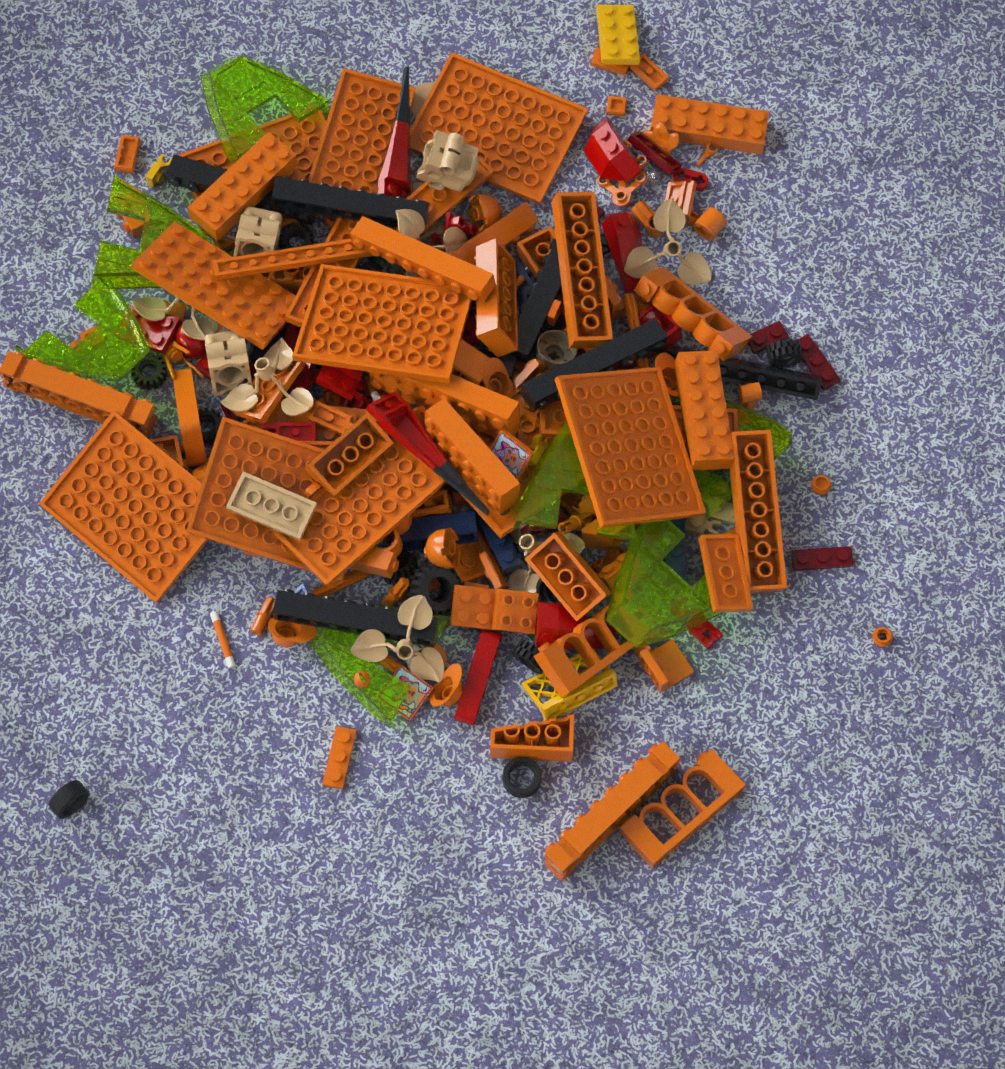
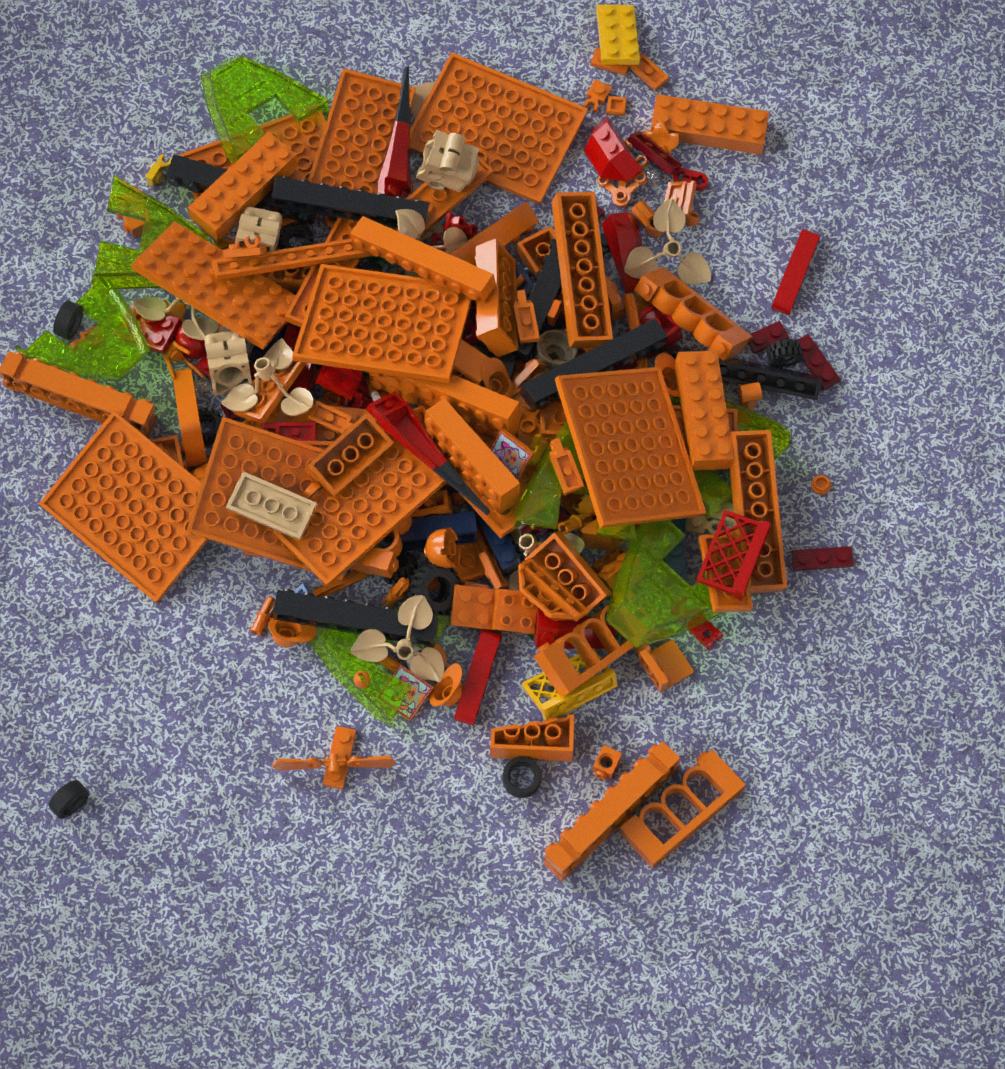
(68, 320): none -> black tyre
(127, 154): orange plate -> none
(153, 381): black tyre -> none
(222, 639): orange bar -> none
(250, 249): none -> orange plate
(334, 763): none -> orange piece
(484, 208): orange cylinder -> none
(524, 653): black tyre -> none
(525, 319): none -> orange hinge
(548, 593): none -> orange wedge
(565, 468): none -> orange hinge
(597, 93): none -> orange plate
(610, 755): none -> orange brick
(707, 153): orange hand -> none
(710, 223): orange piece -> none
(751, 555): none -> red fence
(795, 271): none -> red beam
(882, 631): orange plate -> none

